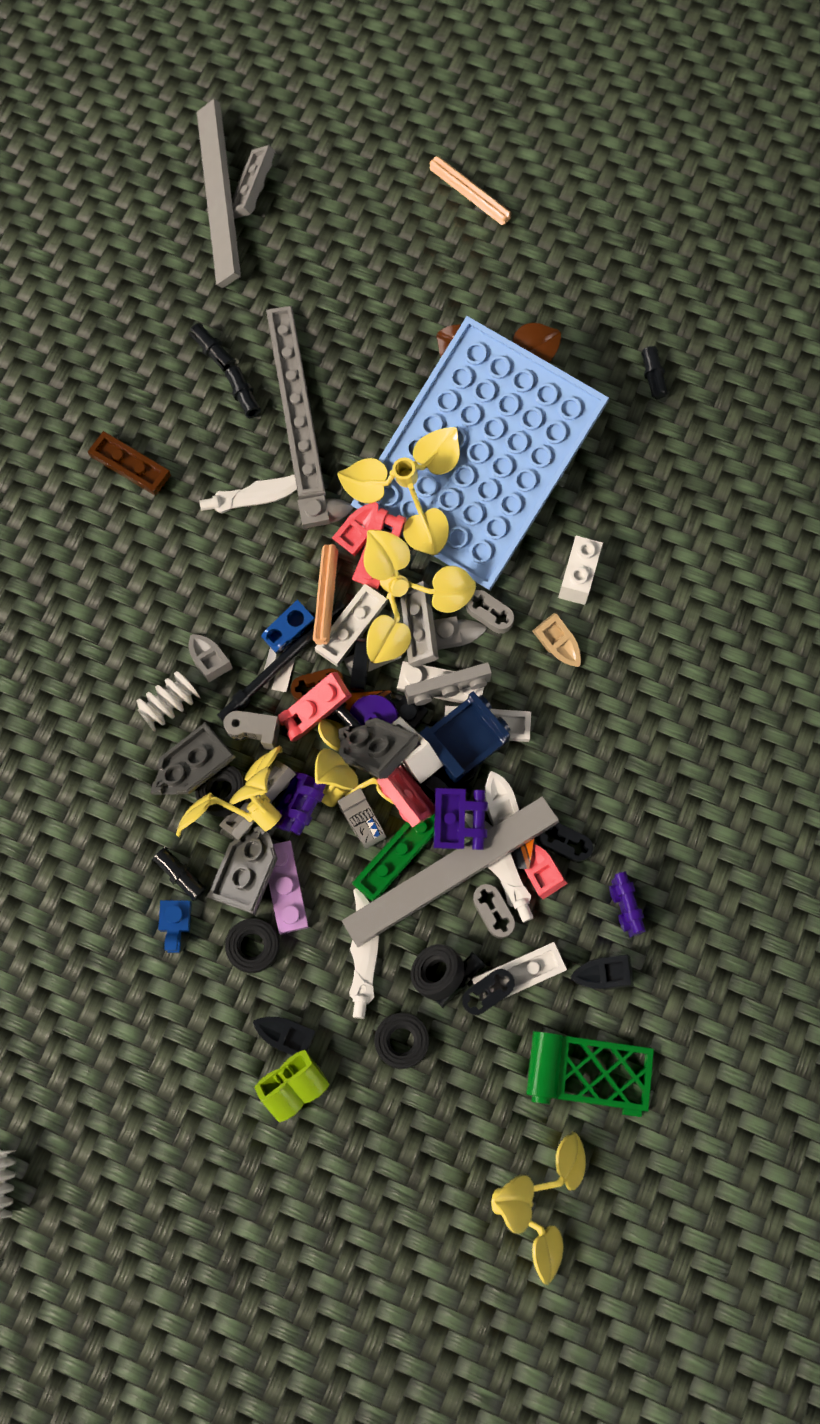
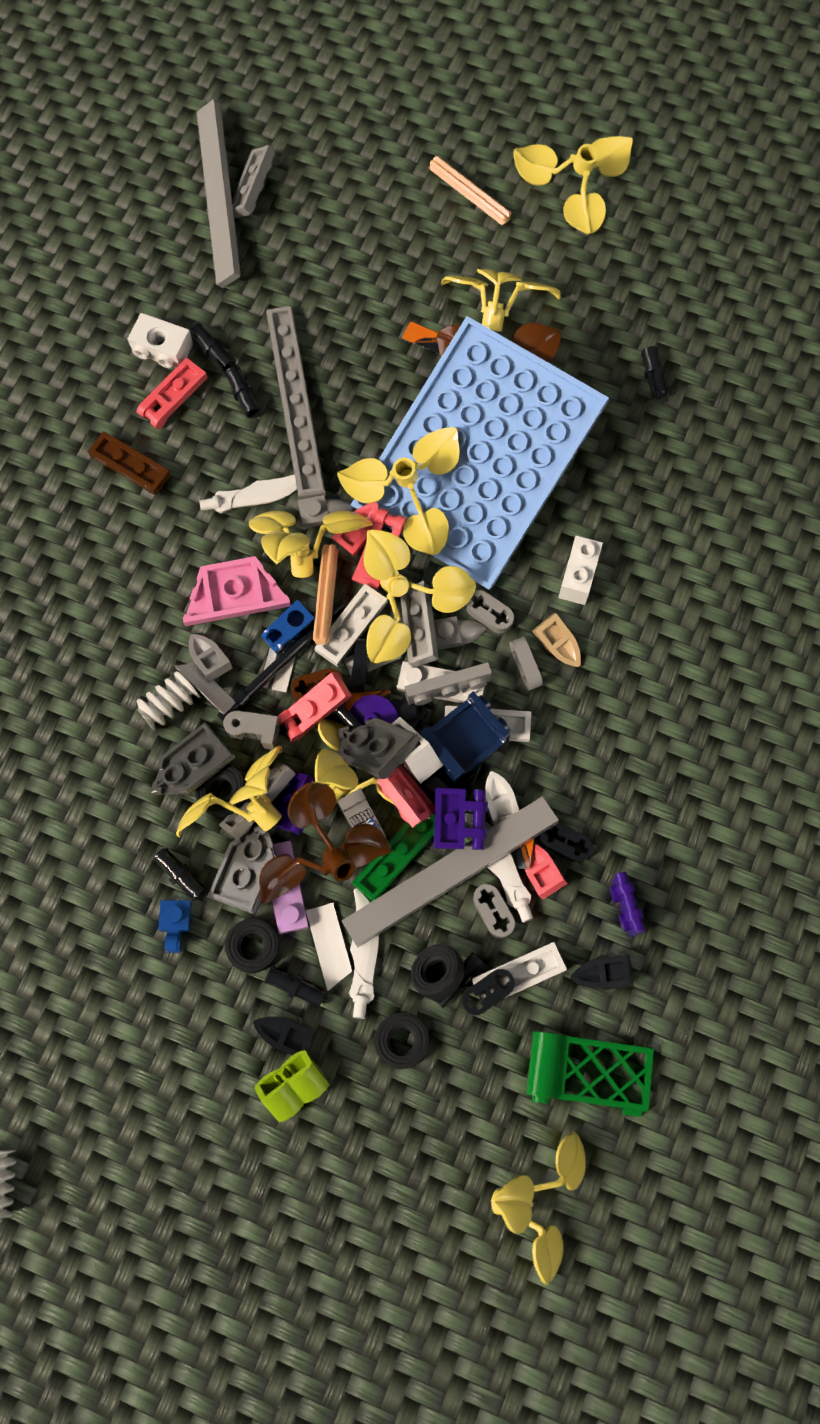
(151, 331): none -> white brick
(171, 392): none -> coral plate
(210, 690): none -> white sticker
(233, 591): none -> bright pink wing
(283, 543): none -> light yellow plant
(295, 986): none -> black pin
(308, 806): none -> reddish brown plant
(329, 944): none -> white sticker
(421, 336): none -> orange sticker
(494, 312): none -> light yellow plant
(526, 663): none -> light grey beam
(582, 211): none -> light yellow plant

